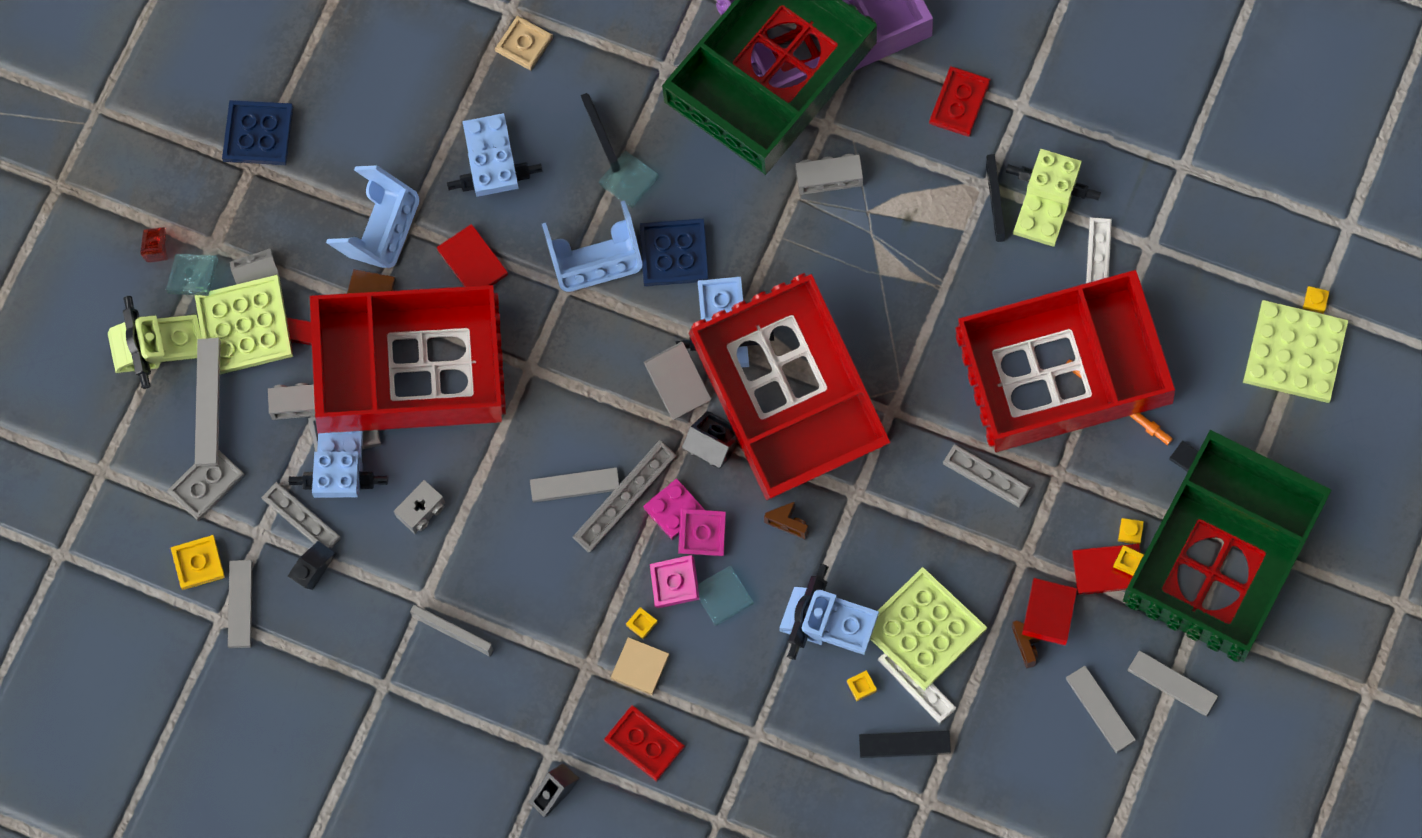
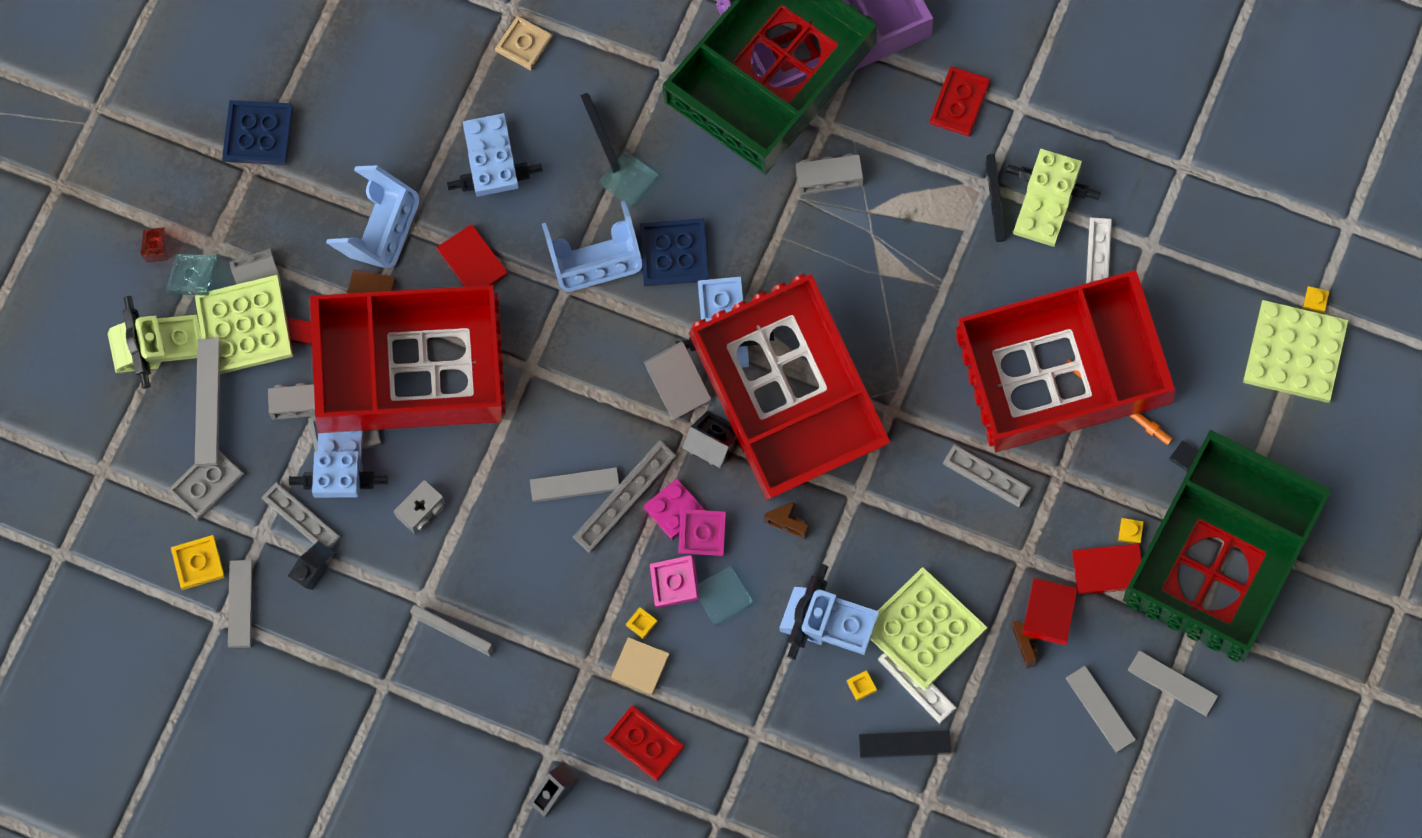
(1128, 560): yellow plate -> none

